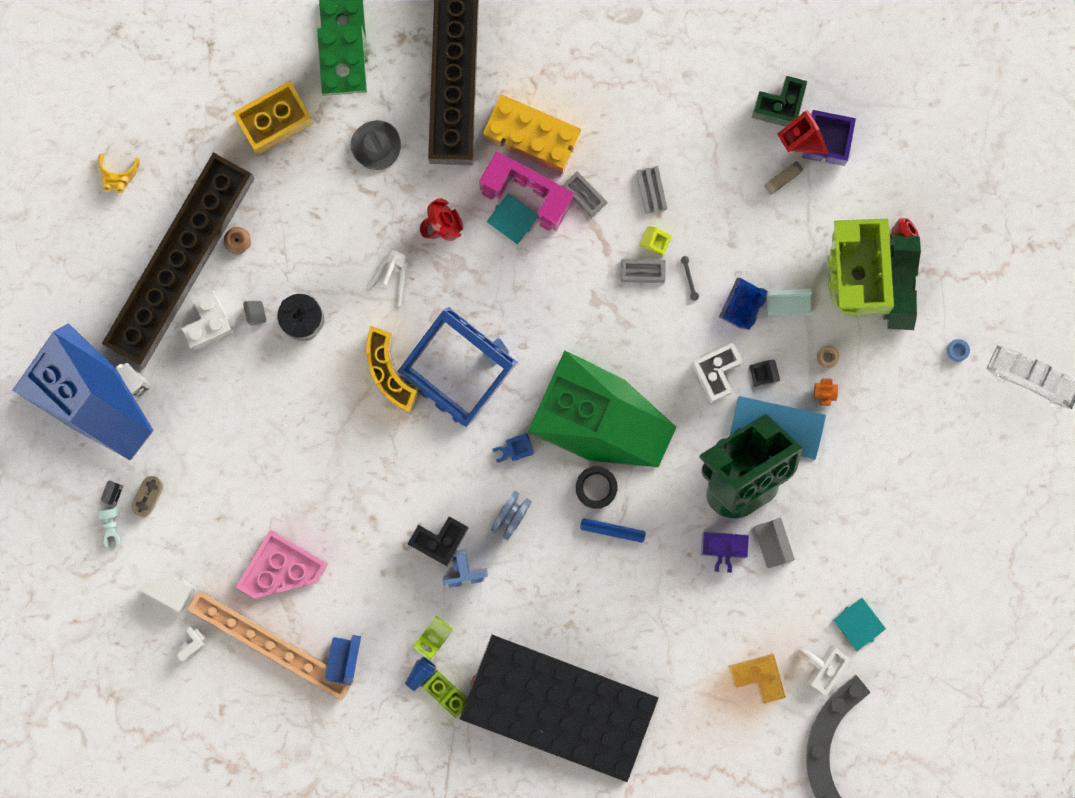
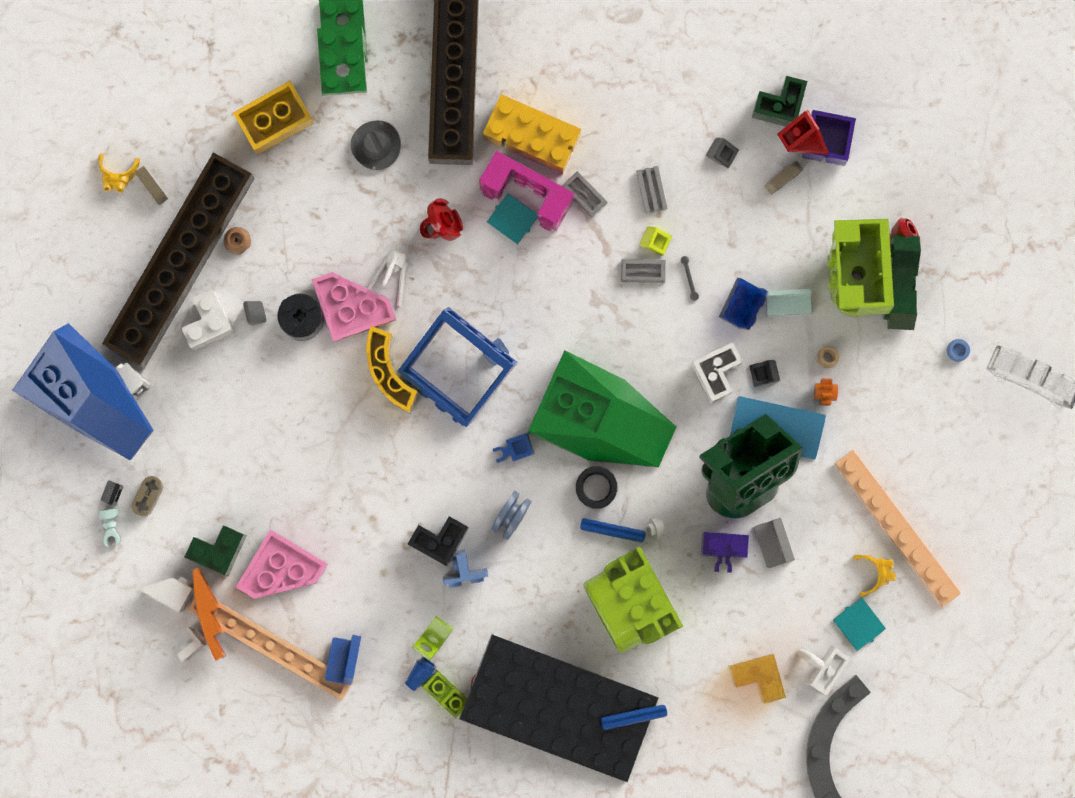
(151, 185): none -> dark tan beam
(206, 605): none -> orange slope
(219, 556): none -> dark green brick
(350, 307): none -> bright pink plate
(632, 602): none -> lime brick
(634, 717): none -> blue axle
(655, 528): none -> white plate
(722, 152): none -> dark grey slope
(884, 569): none -> yellow helmet
(897, 528): none -> light nougat plate

